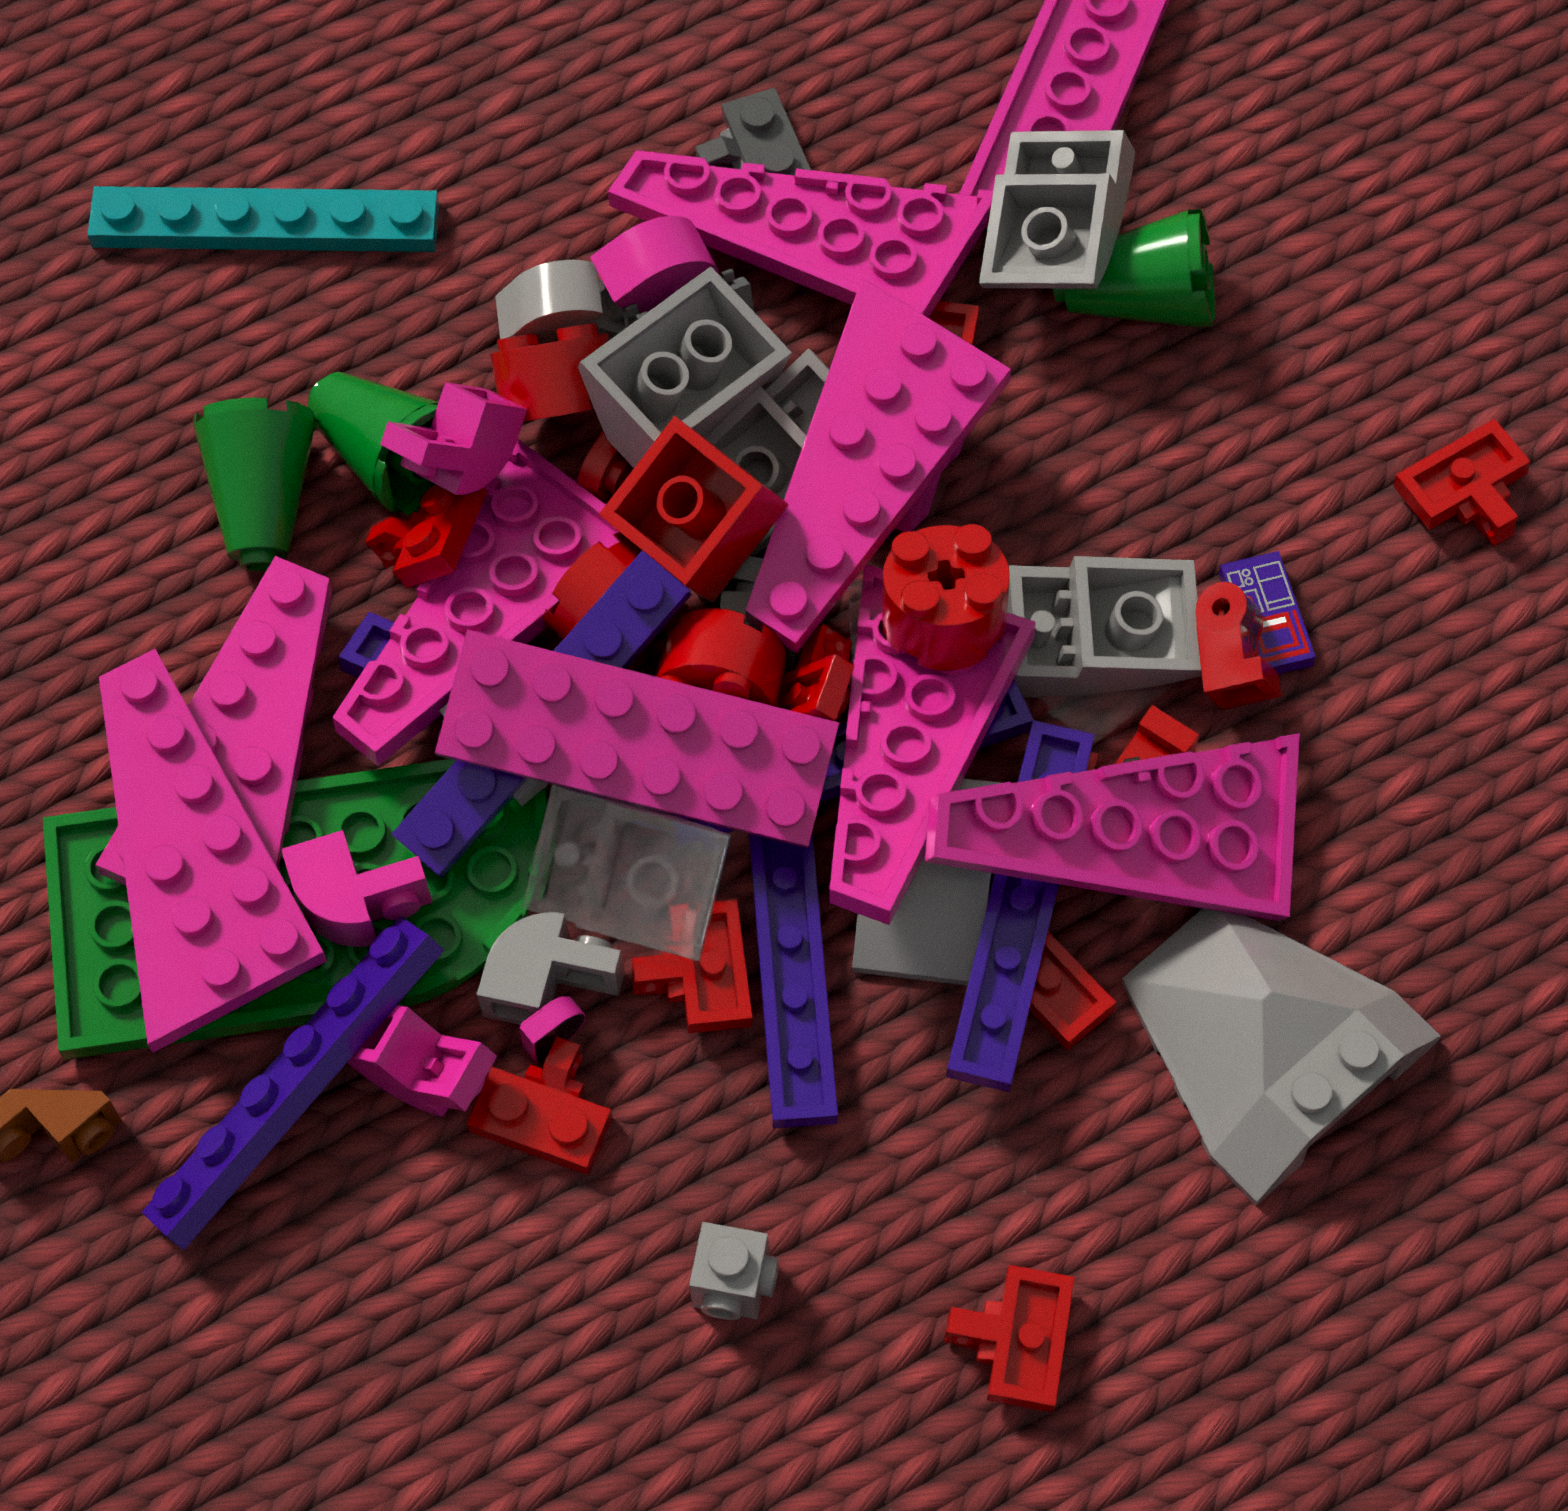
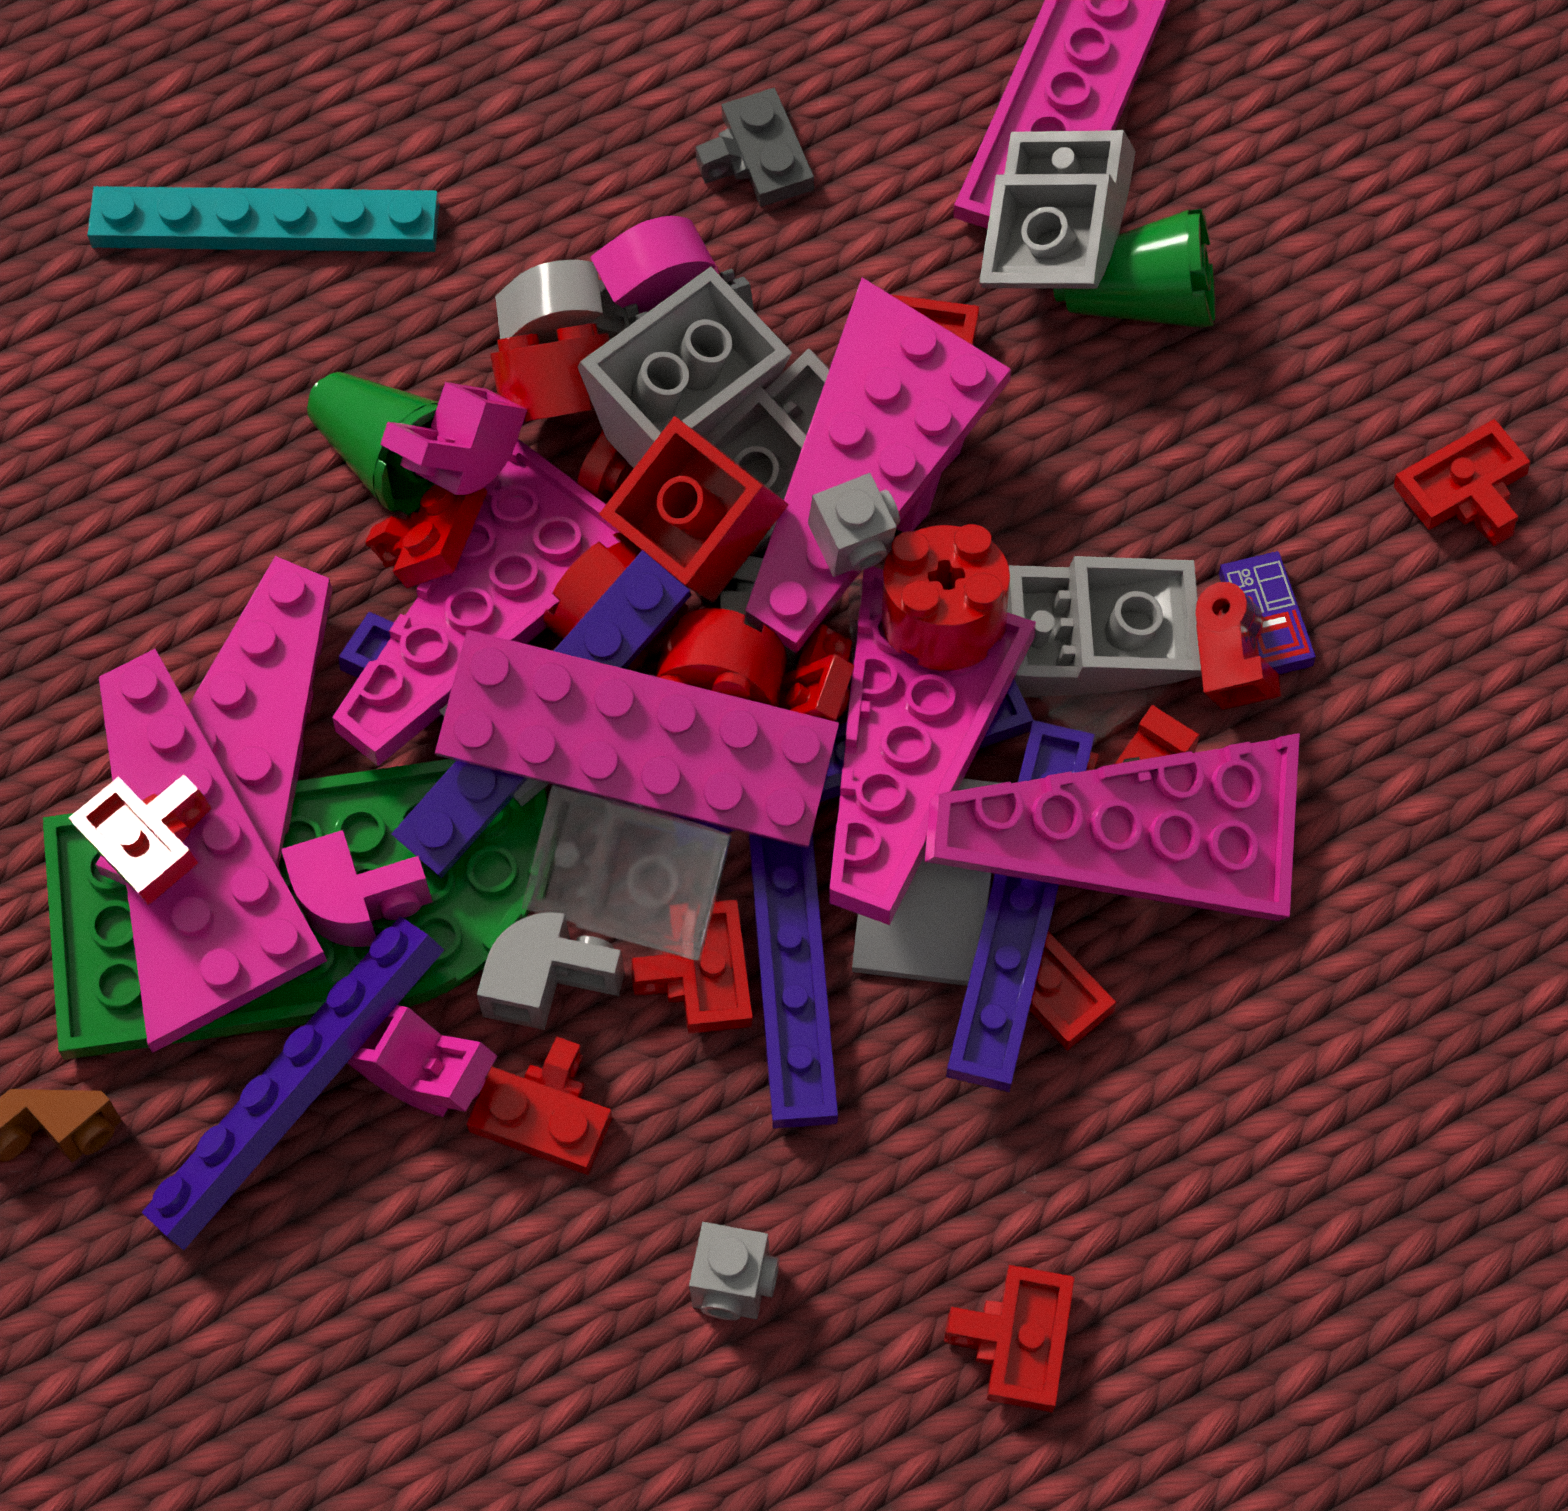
(144, 835): none -> hinge
(255, 473): green cone -> none
(557, 1018): dark pink tile -> none
(815, 224): dark pink wing -> none
(853, 524): none -> light grey brick
(1267, 1040): light grey wedge -> none

